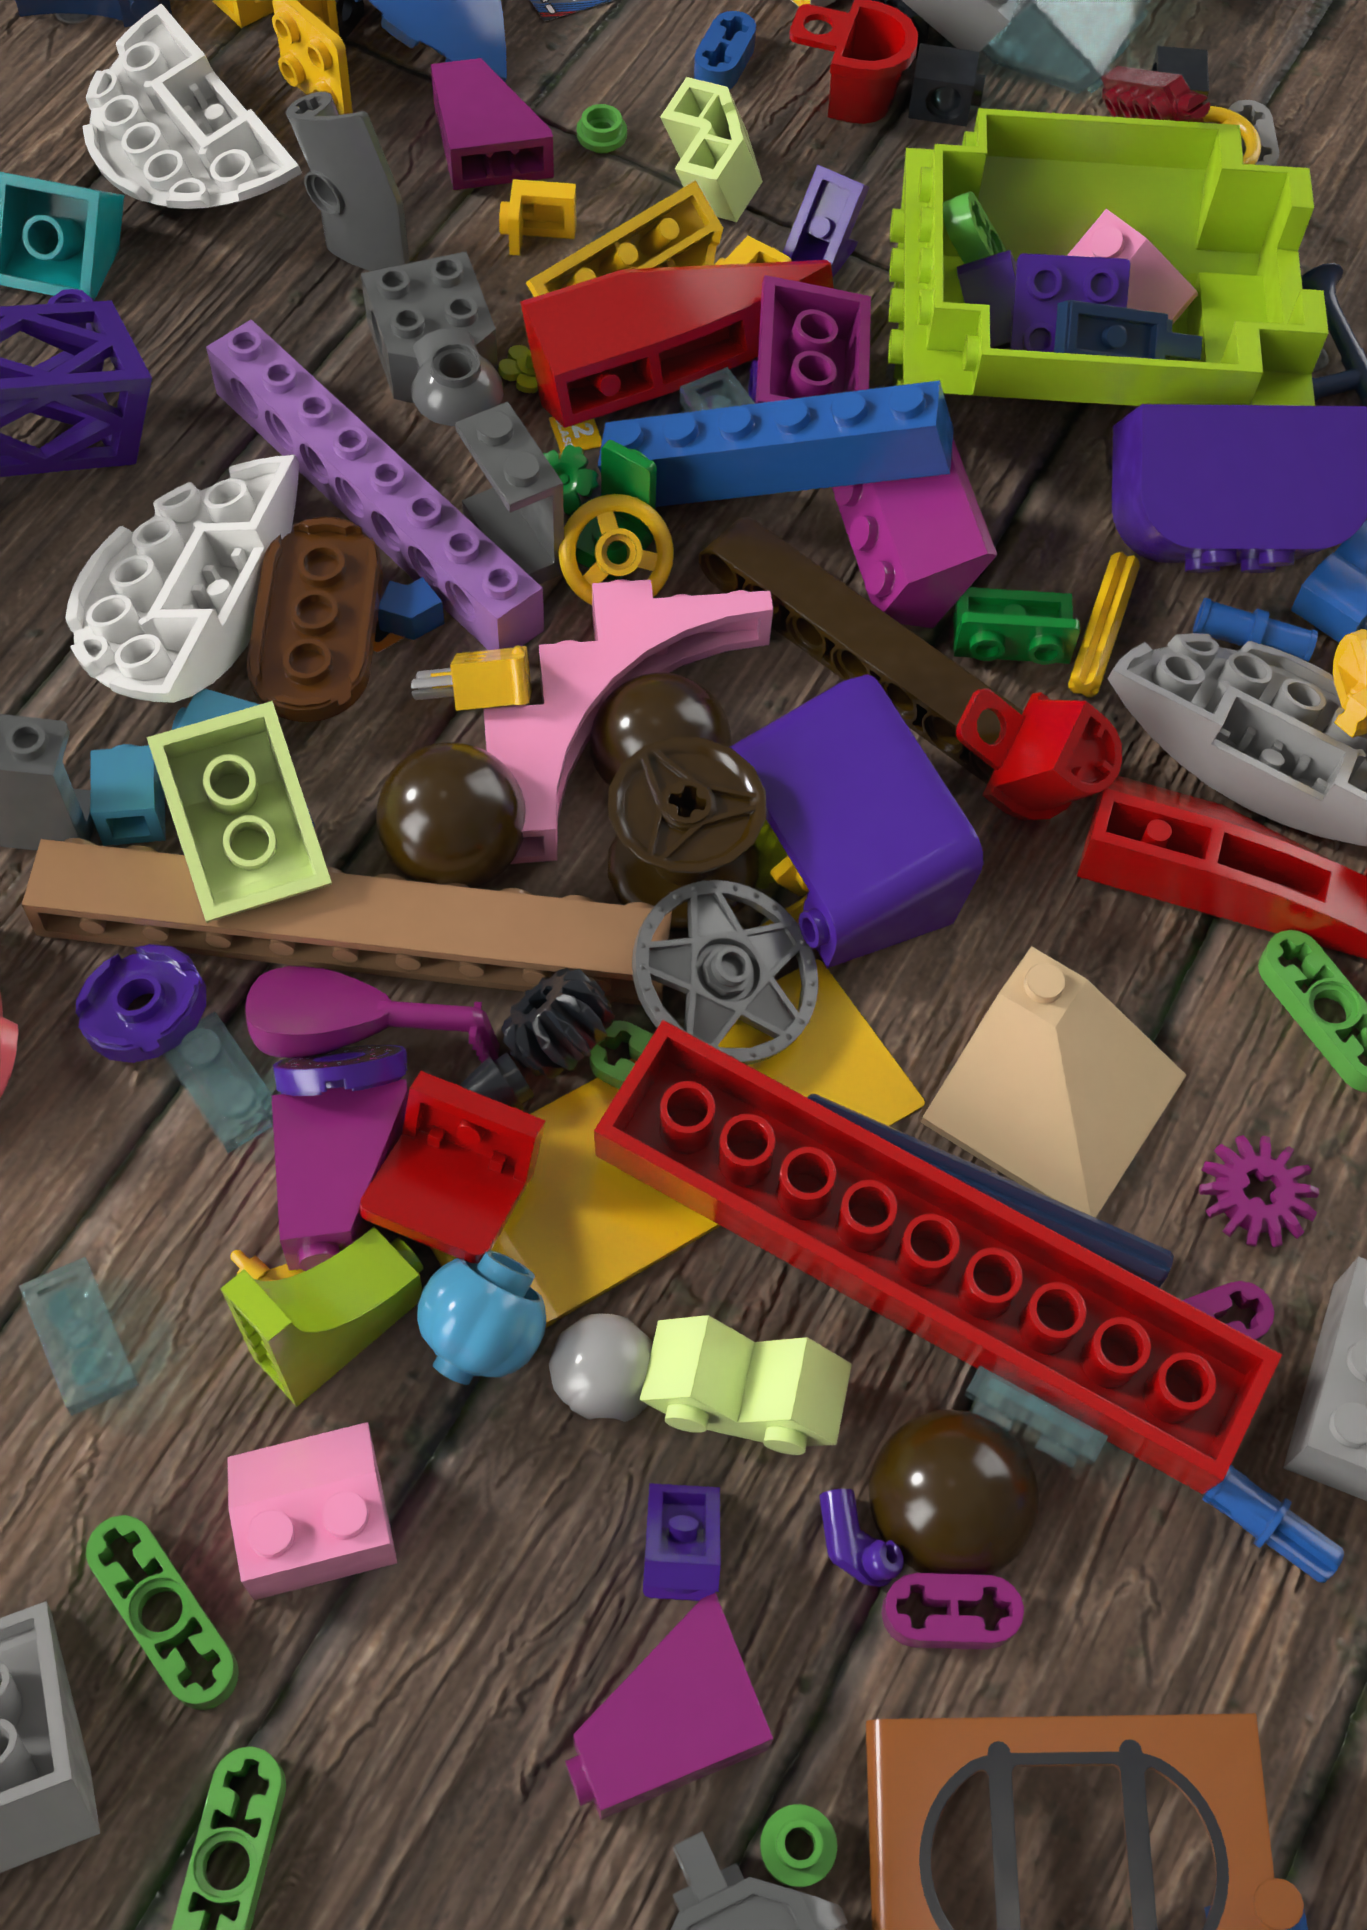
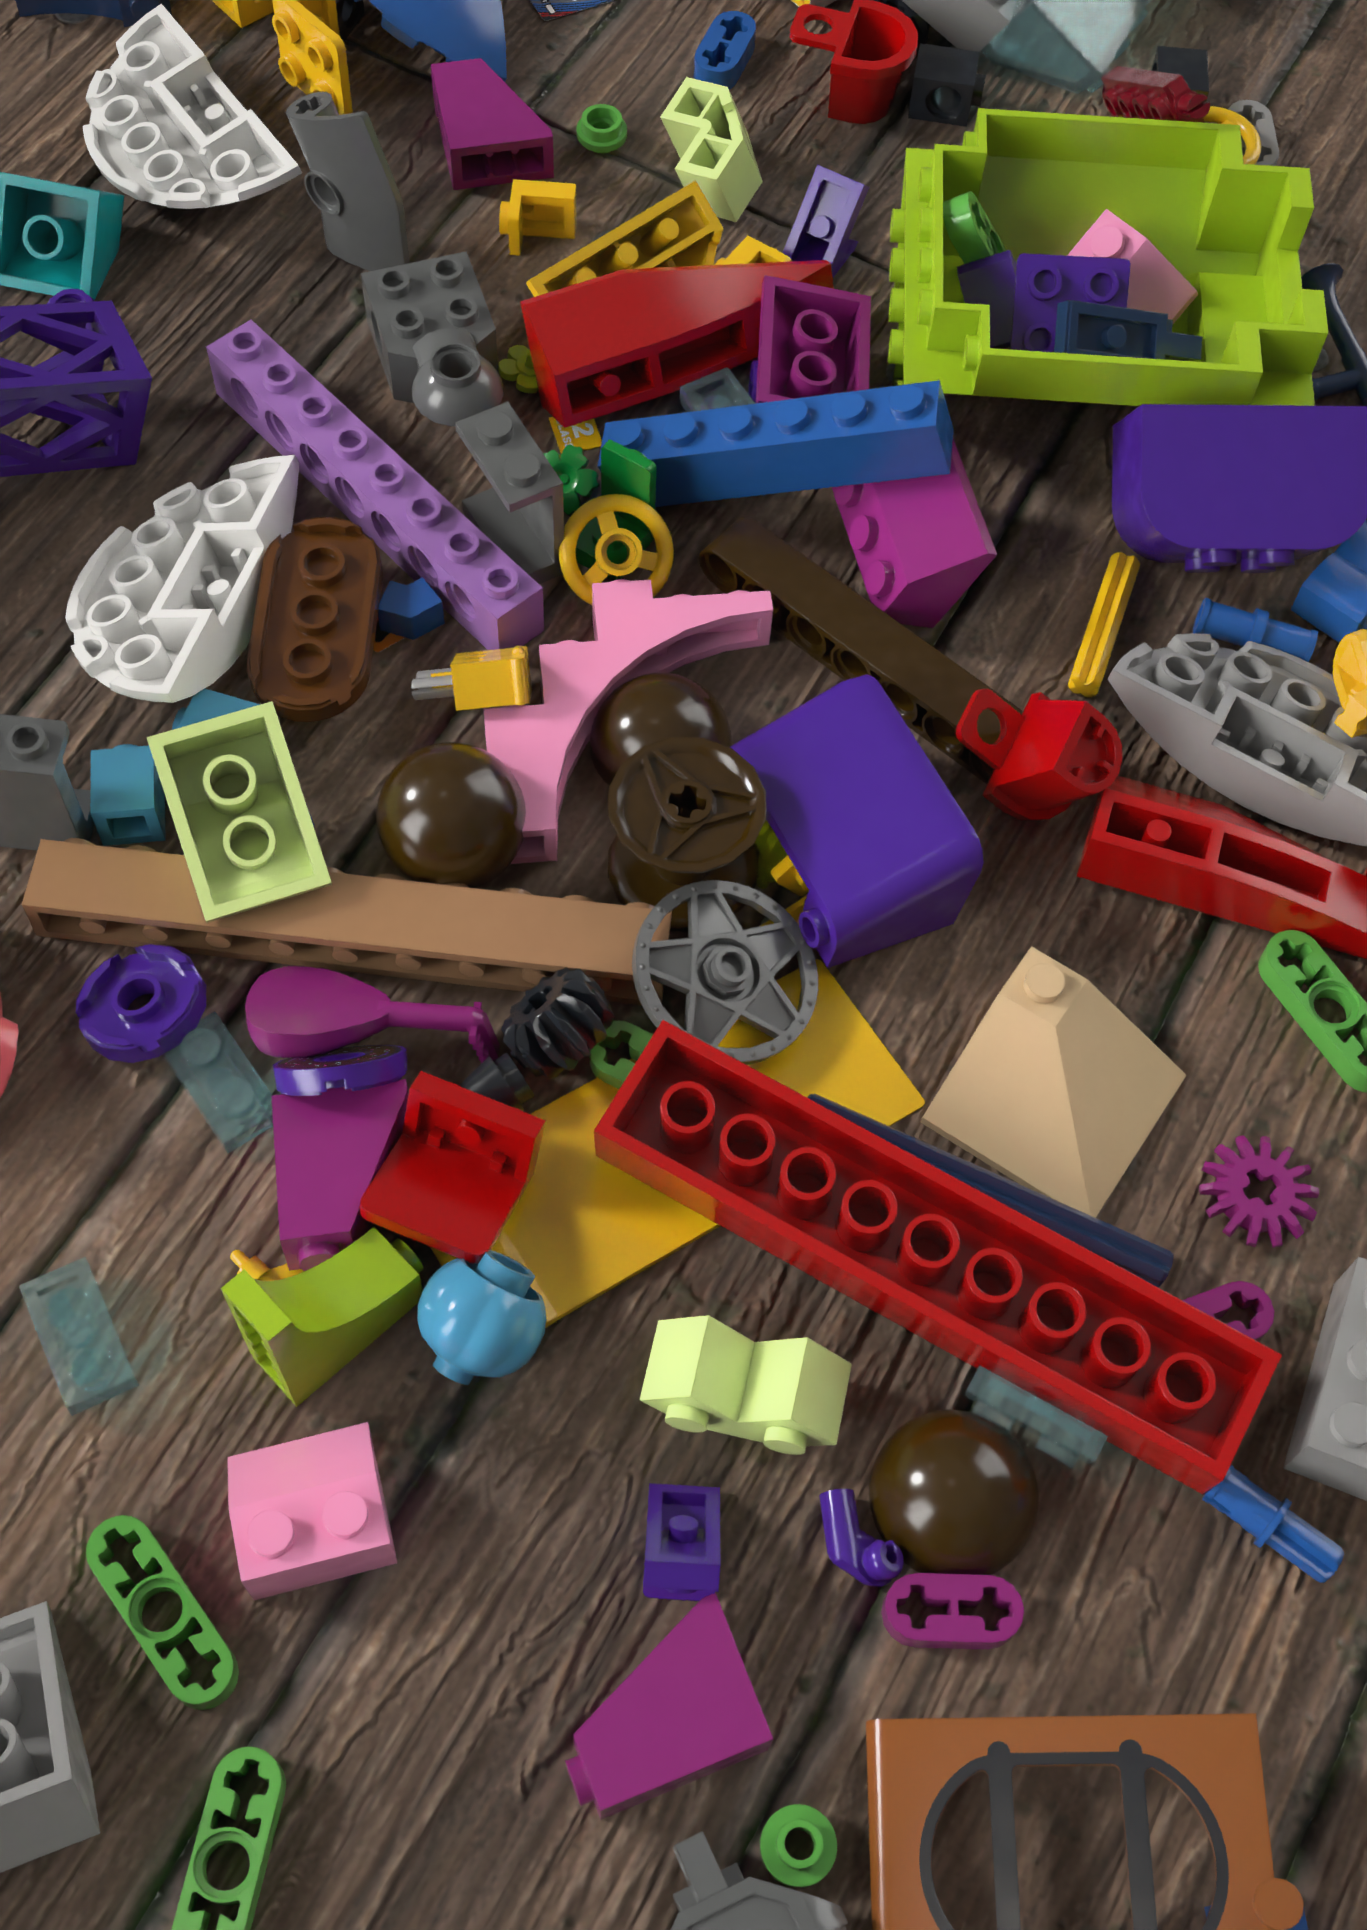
(601, 1367): light grey hair -> none
(1015, 626): green bracket -> none

